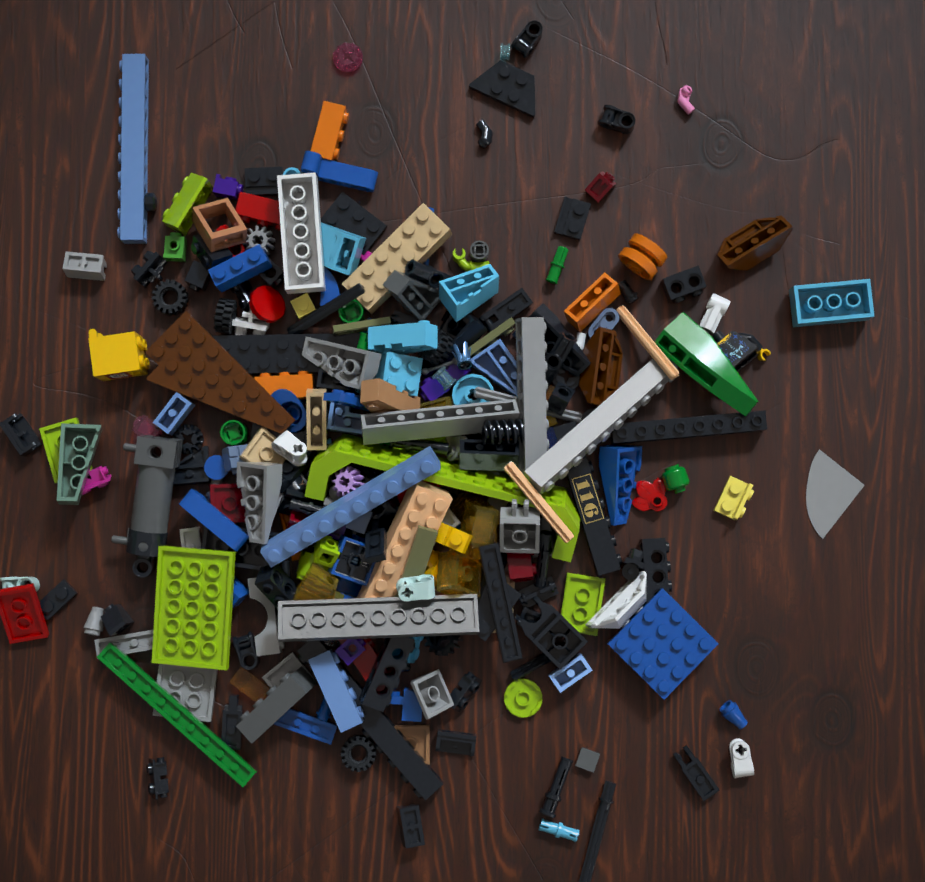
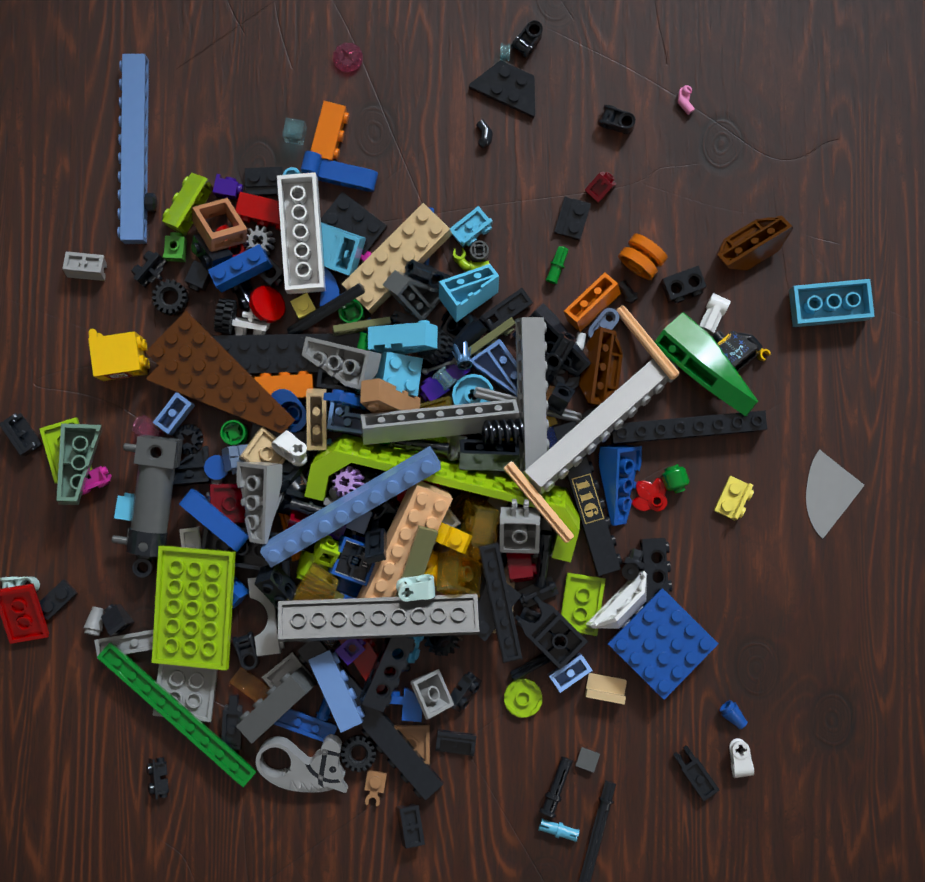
(124, 507): none -> medium azure brick
(294, 131): none -> clear light blue brick
(306, 773): none -> light grey animal
(375, 783): none -> medium nougat plate
(471, 227): none -> medium azure bracket
(606, 688): none -> tan panel

